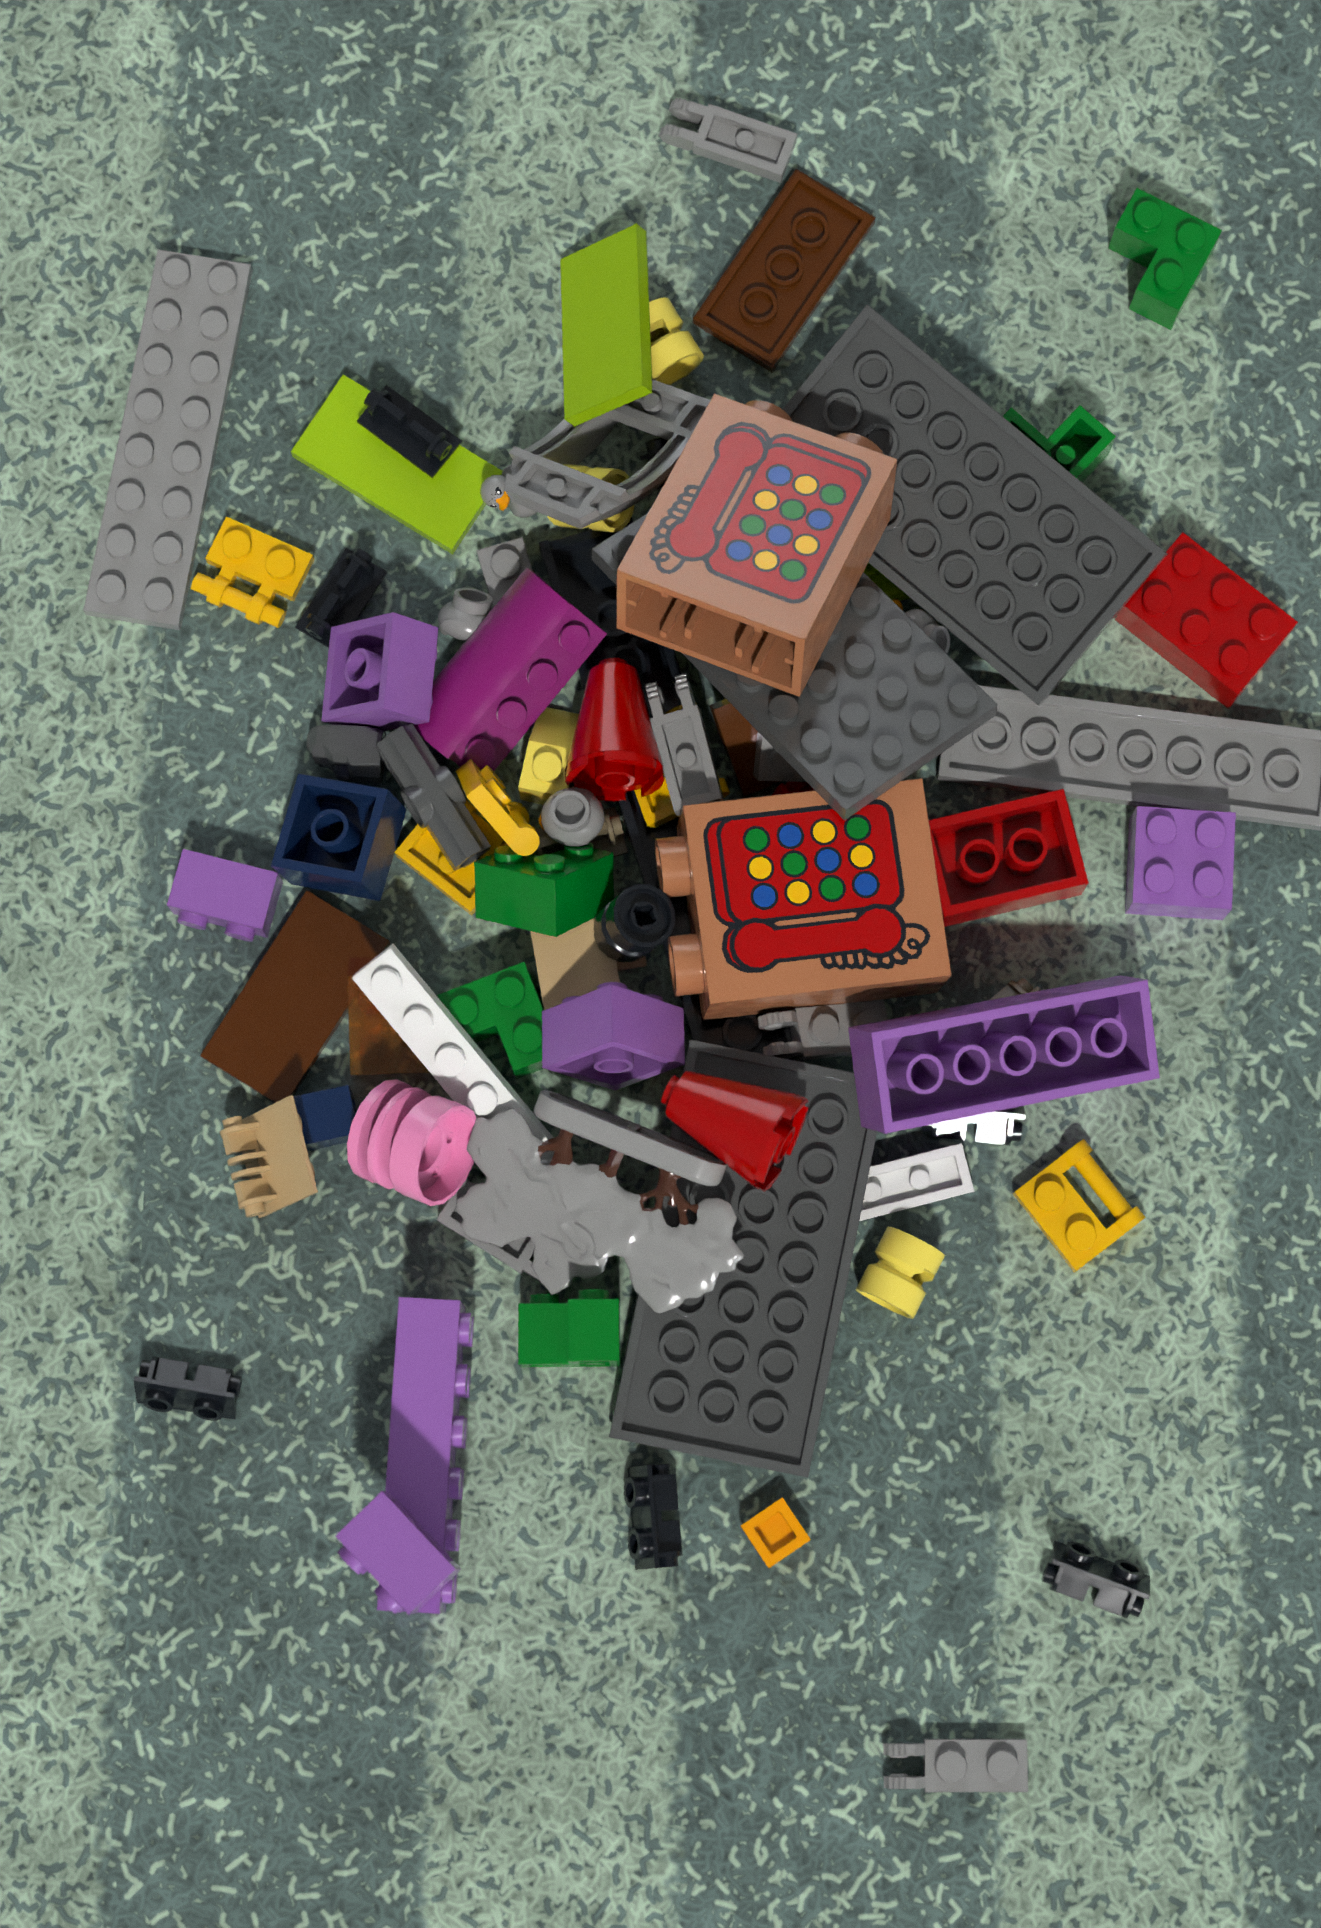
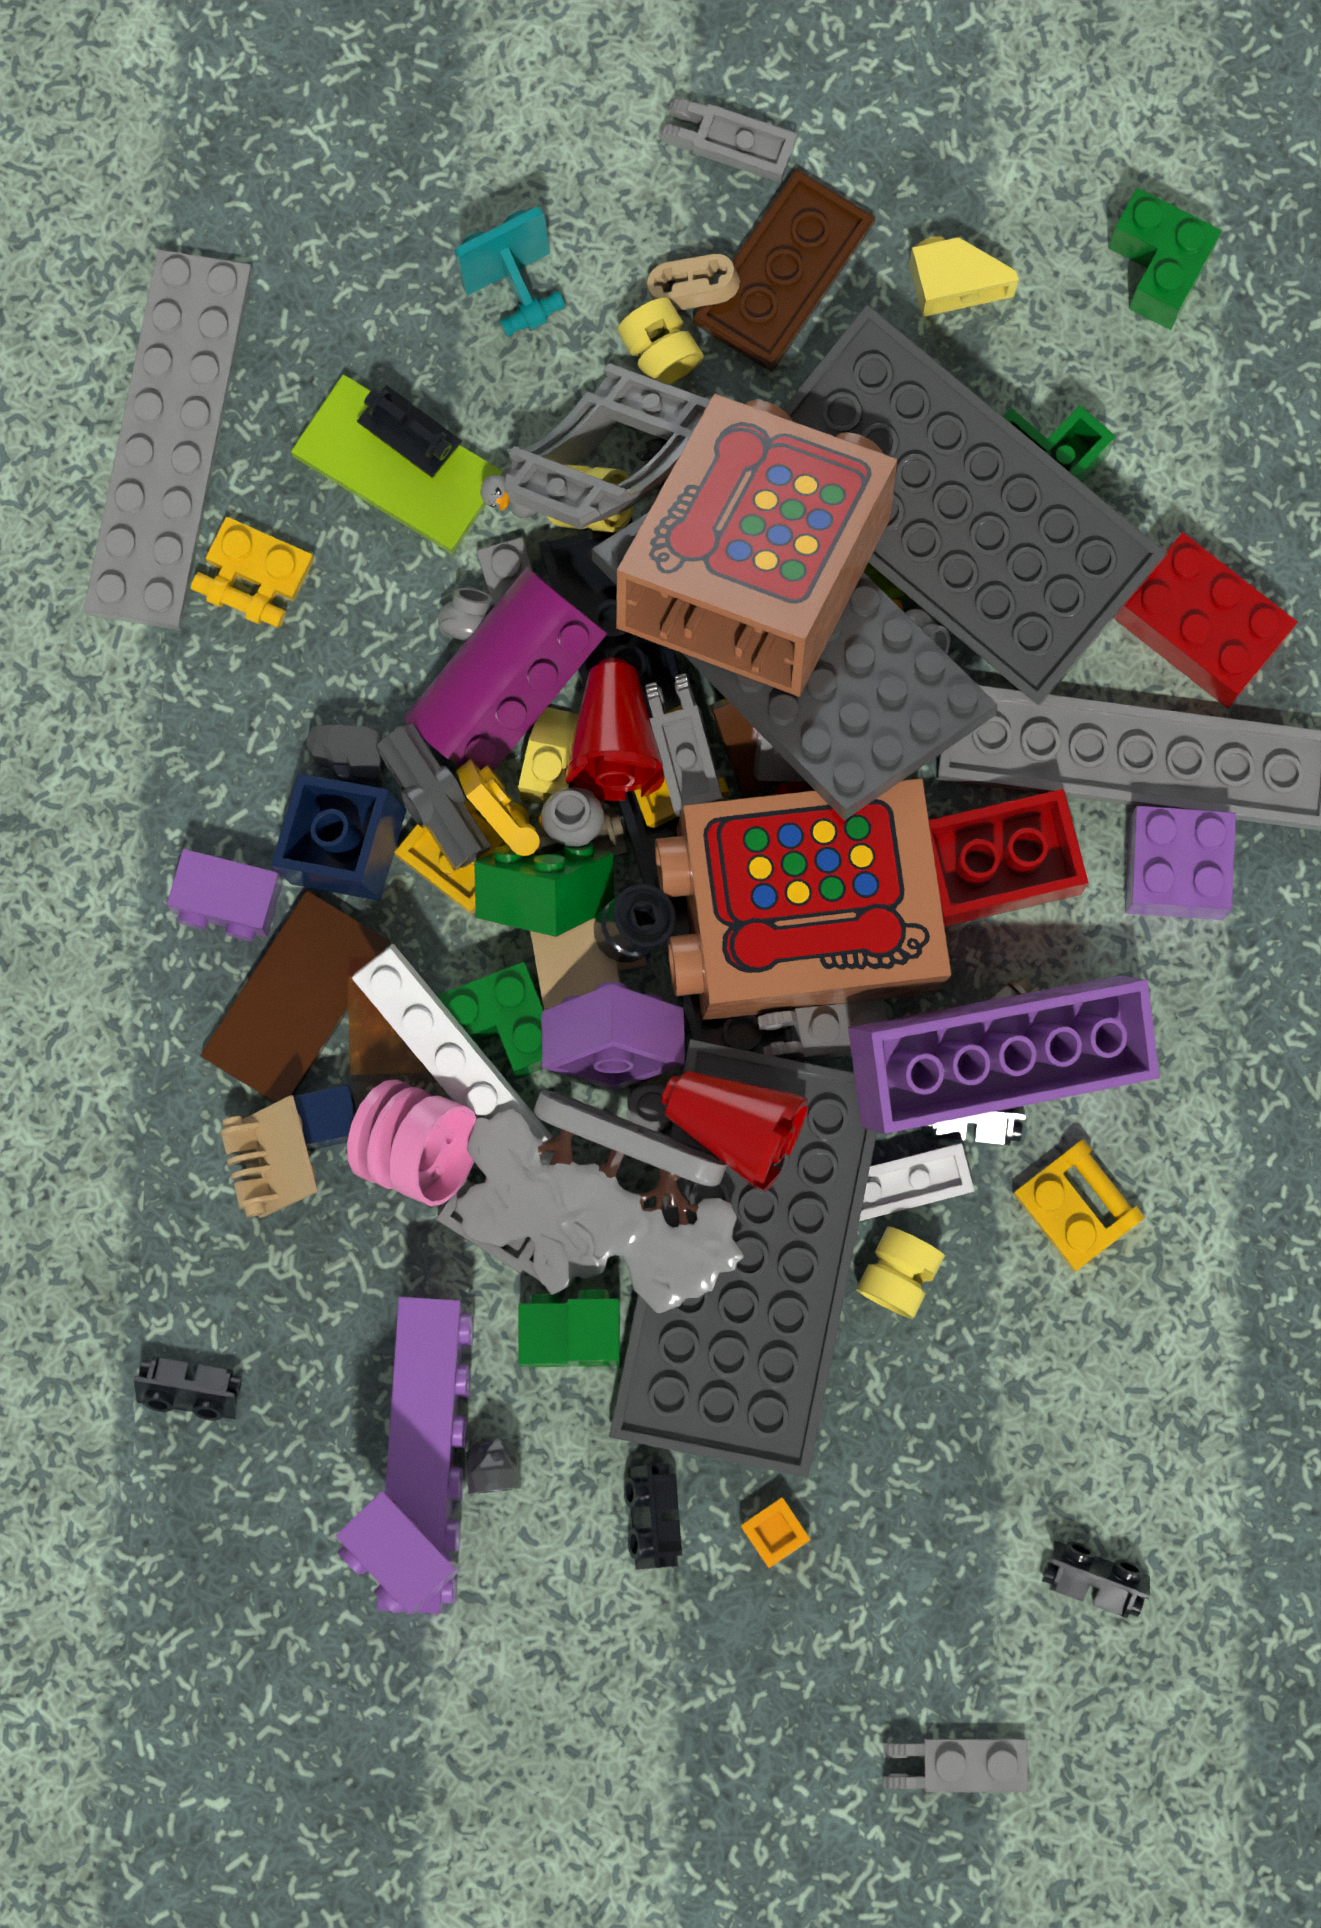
(341, 595): black hinge -> none
(380, 672): medium lavender brick -> none
(492, 1467): none -> dark grey rock
(501, 254): none -> teal plate
(605, 325): lime tile -> none
(646, 1108): none -> light grey tile
(694, 280): none -> tan beam
(957, 276): none -> light yellow slope

